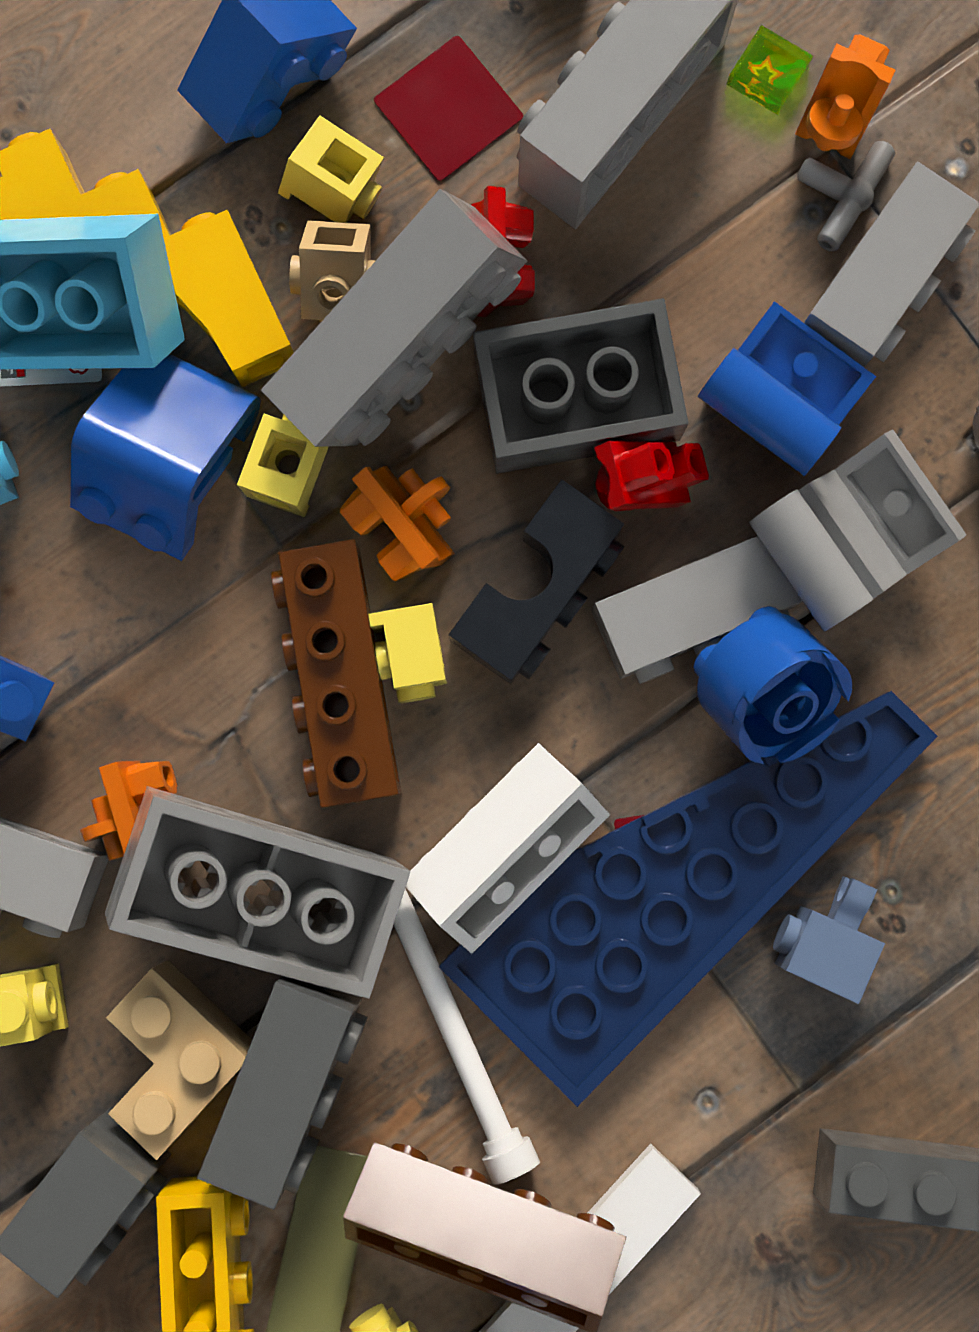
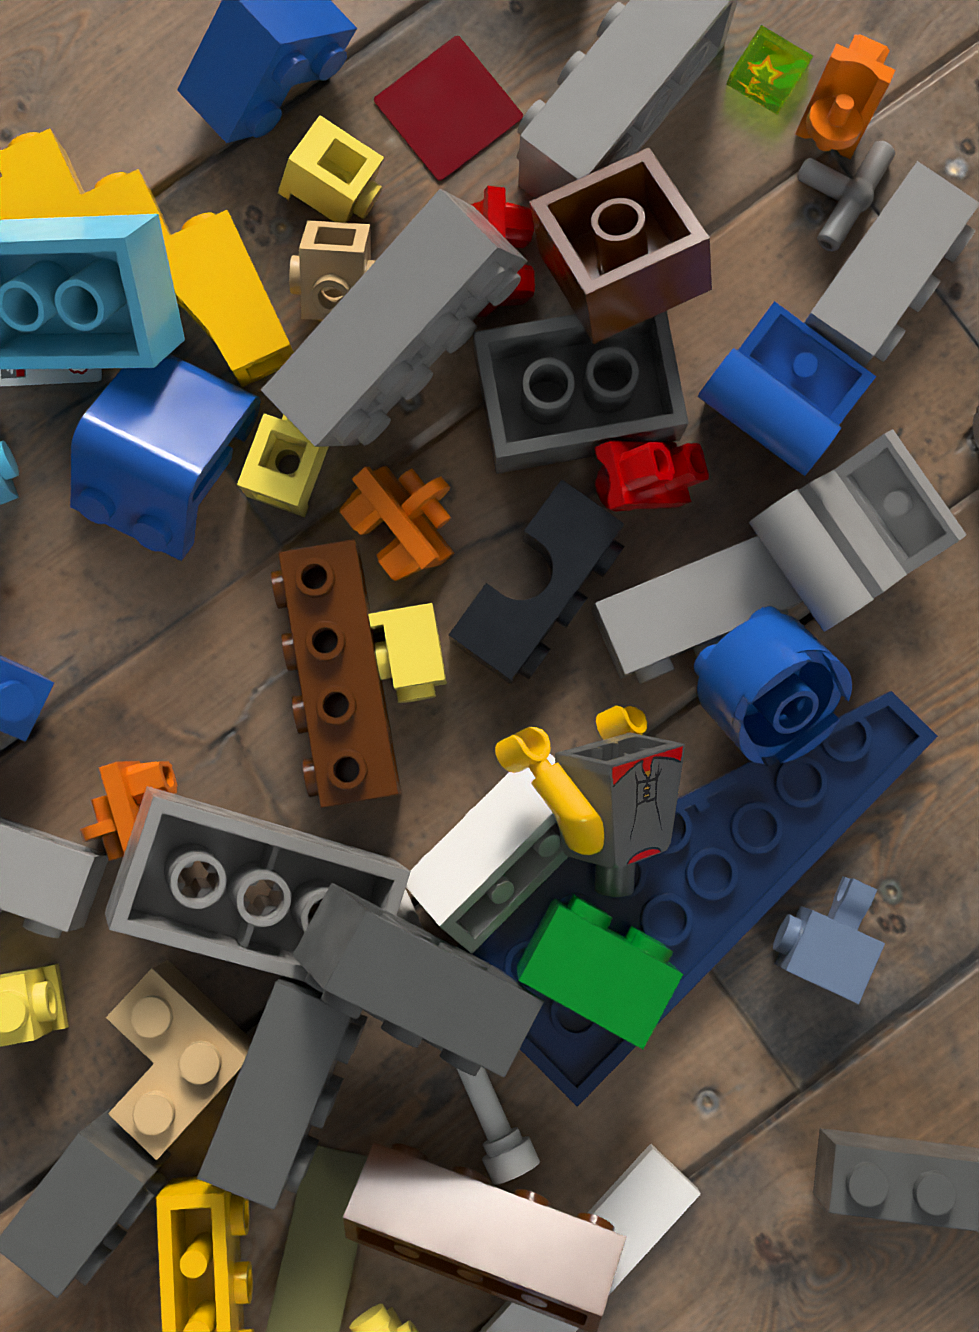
(415, 984): none -> dark grey brick
(599, 972): none -> green brick
(607, 796): none -> torso
(622, 245): none -> reddish brown brick

